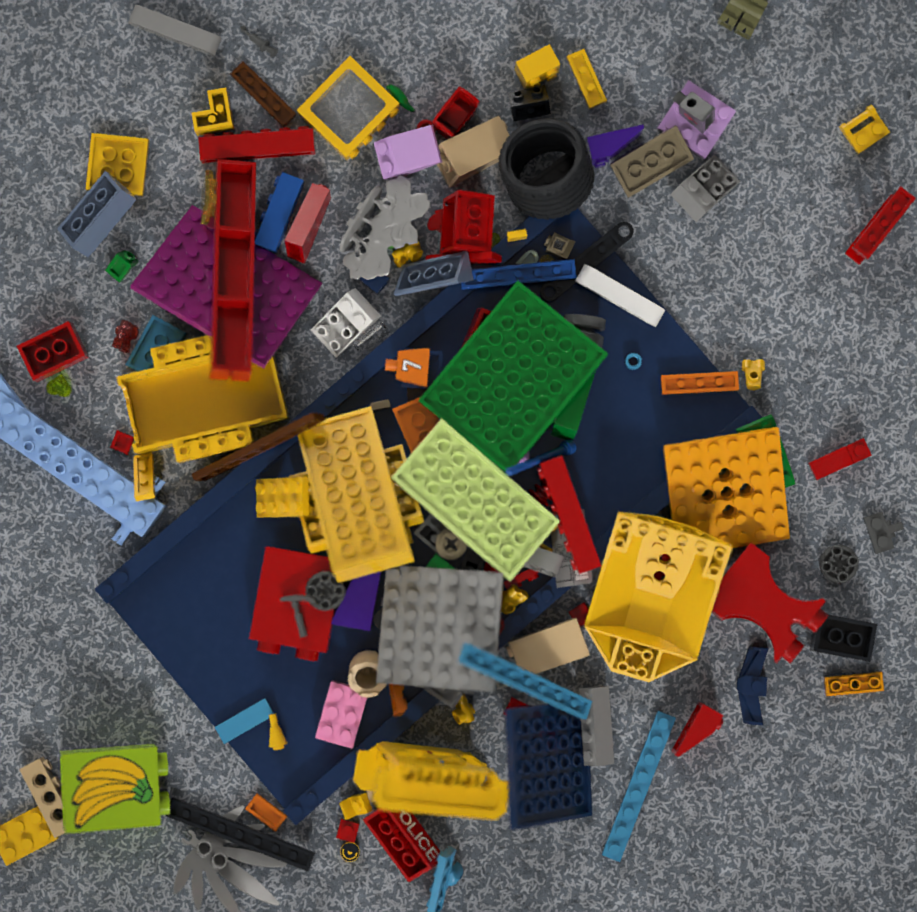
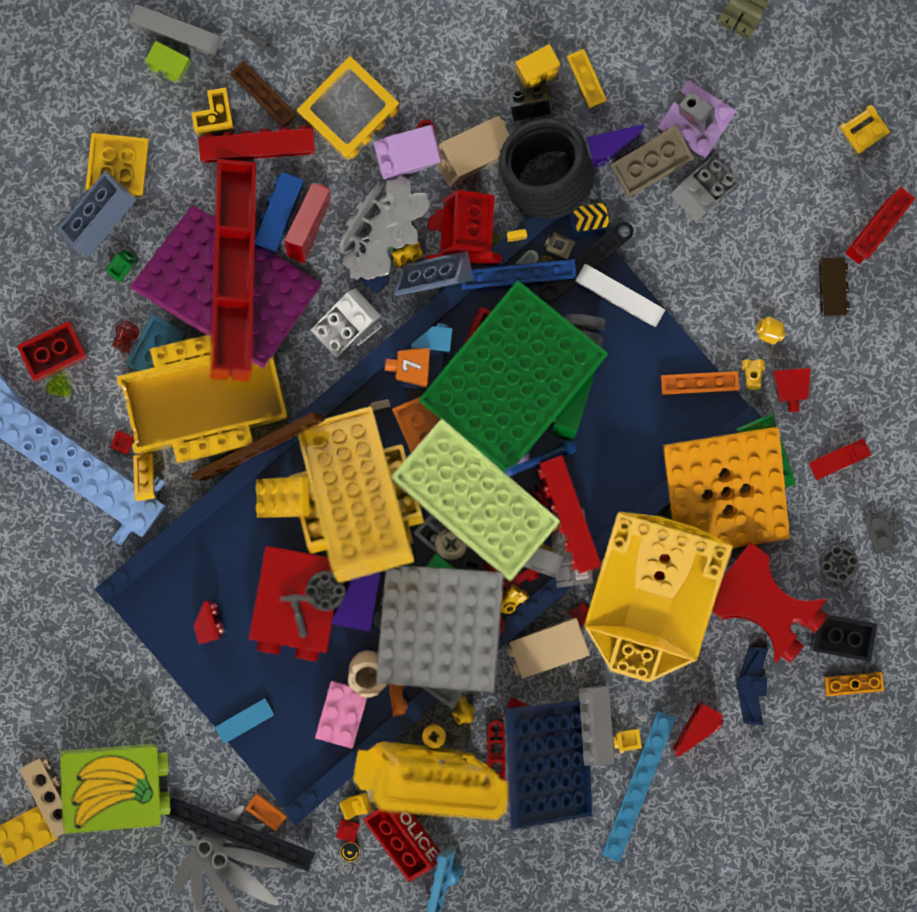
(168, 62): none -> lime piece
(207, 624): none -> red slope
(208, 197): clear yellow tile -> none
(276, 738): yellow cone -> none
(400, 97): green bar -> none
(428, 740): none -> yellow piece
(435, 339): none -> dark azure slope
(455, 113): red piece -> none
(496, 757): none -> red beam
(524, 681): dark azure plate -> none
(589, 220): none -> piece
(627, 740): none -> yellow bracket
(628, 365): dark azure axle -> none
(770, 330): none -> yellow head
(792, 386): none -> red torso
(833, 287): none -> dark brown brick

